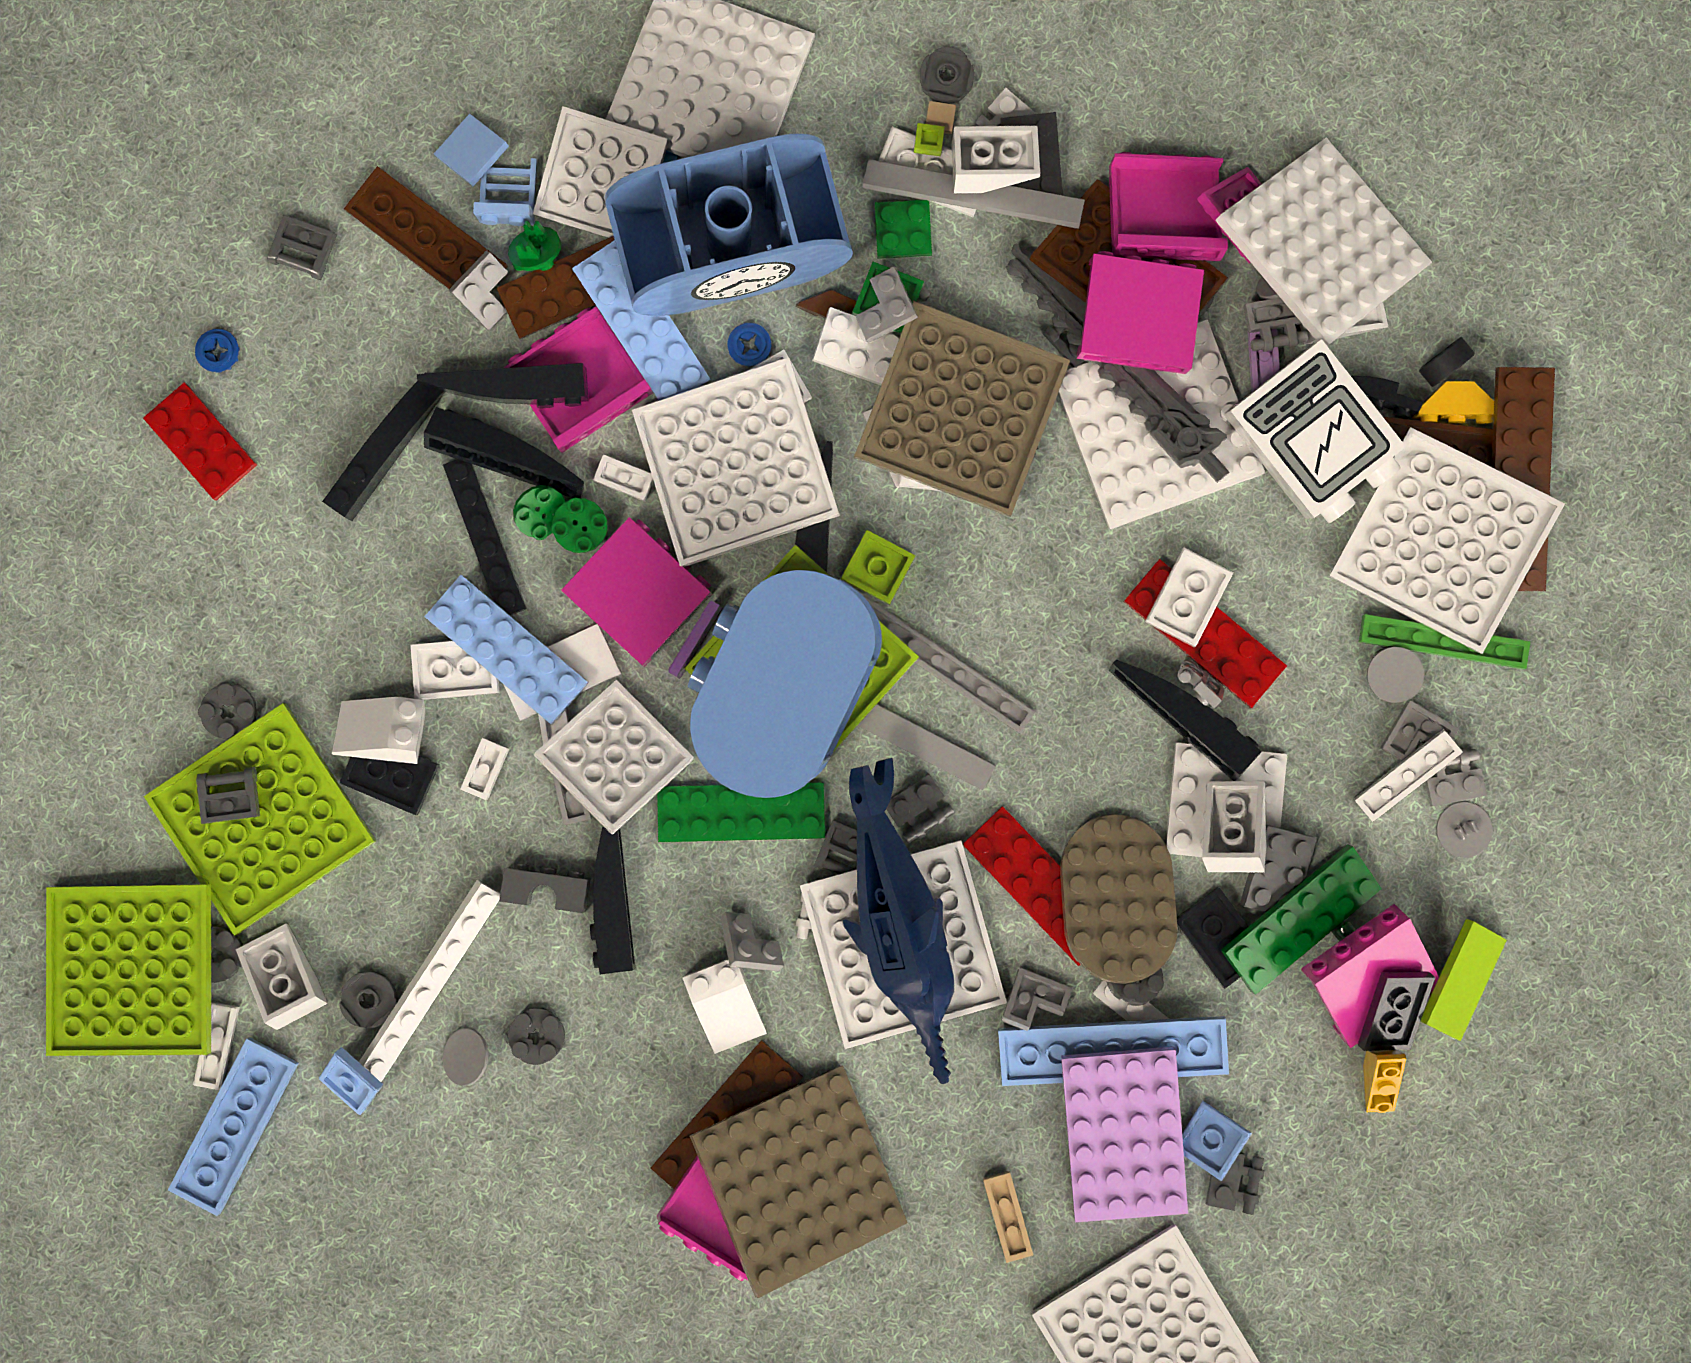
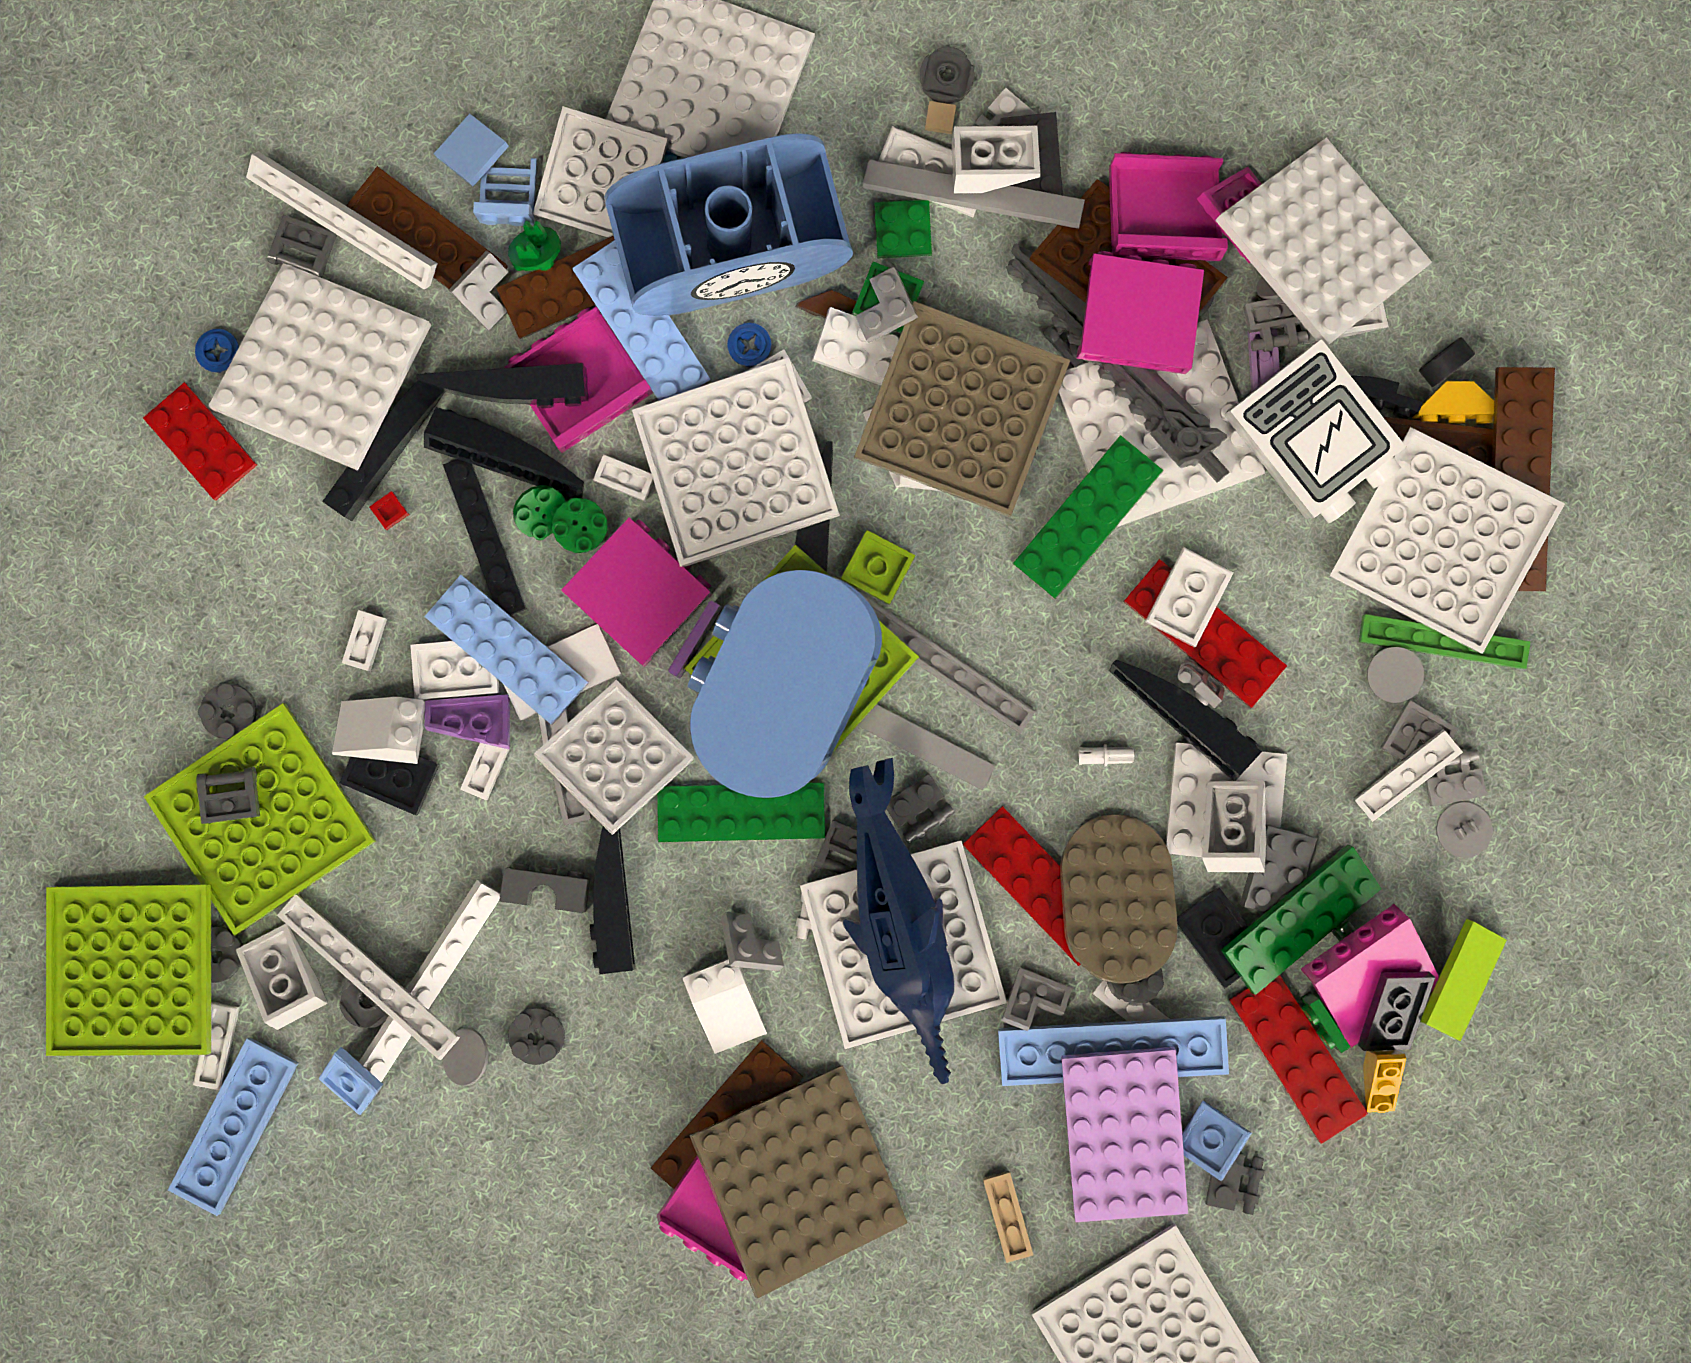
(320, 366): none -> white plate
(341, 220): none -> white plate
(364, 640): none -> white plate
(368, 977): none -> white plate
(389, 510): none -> red plate
(471, 718): none -> medium lavender wing
(929, 139): lime tile -> none
(1088, 517): none -> green plate
(1105, 755): none -> white axle
(1299, 1059): none -> red plate
(1328, 1031): none -> green plate

